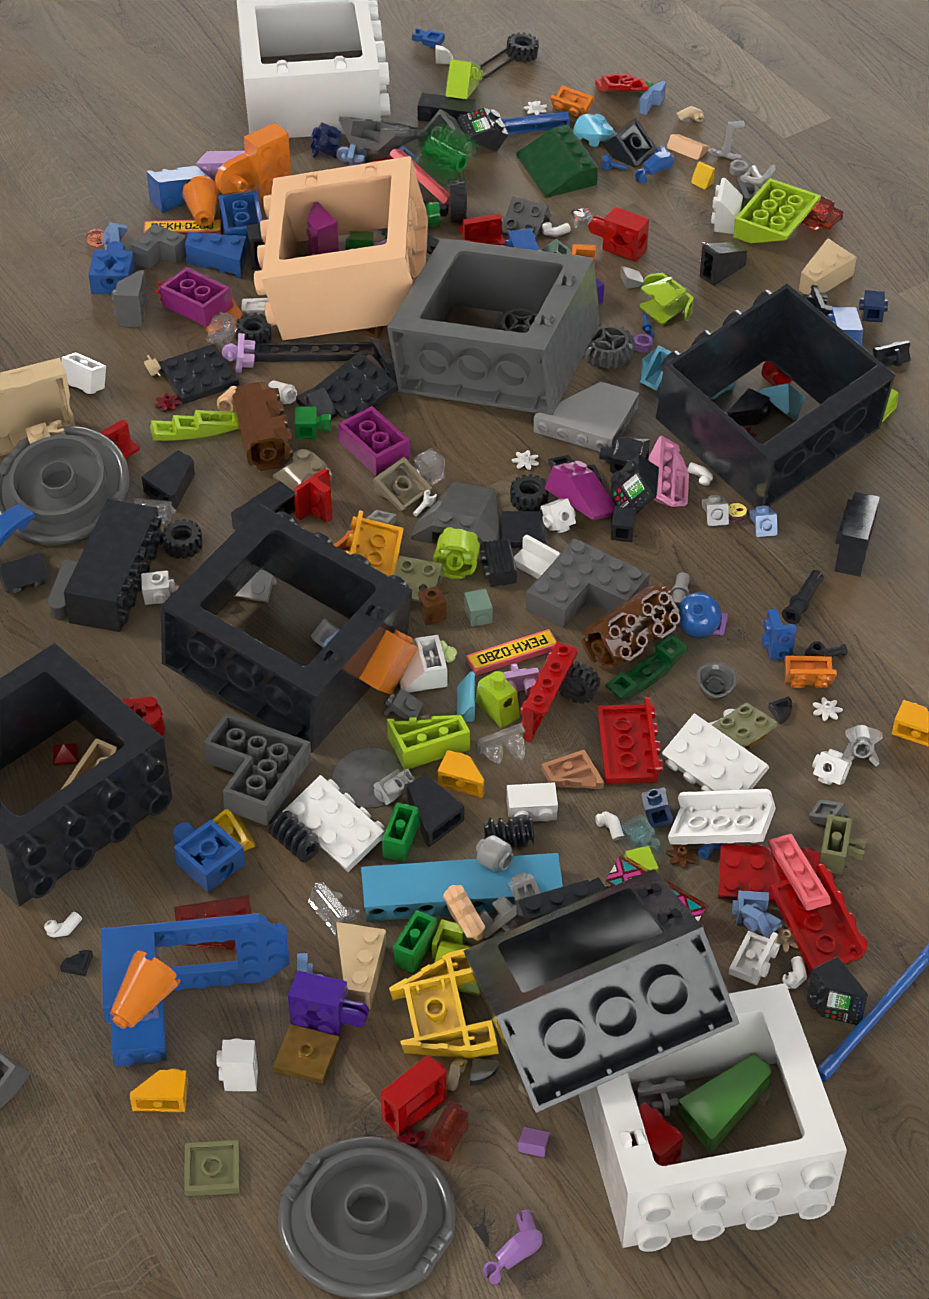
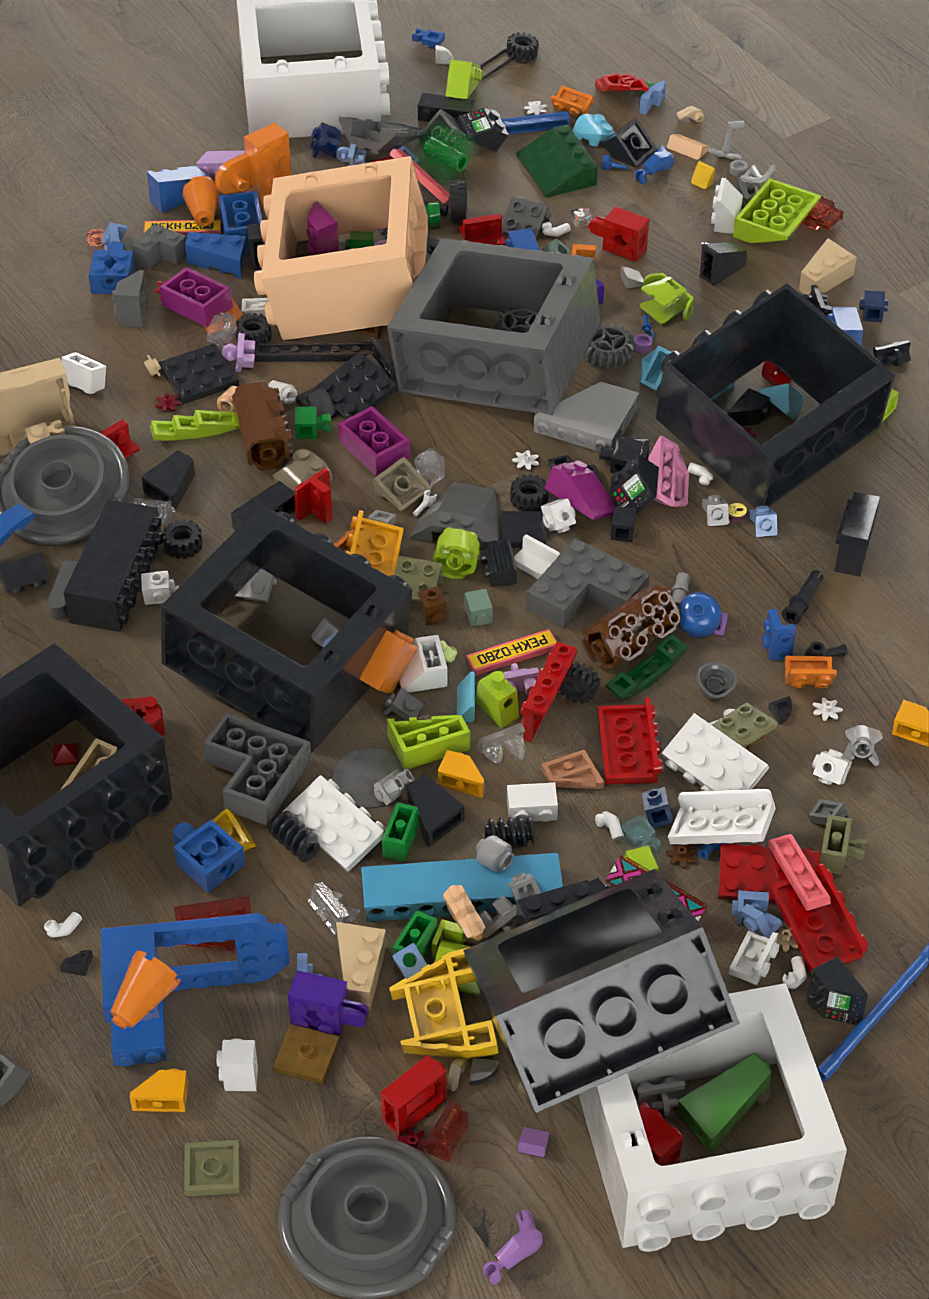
(420, 962): none -> medium blue bracket

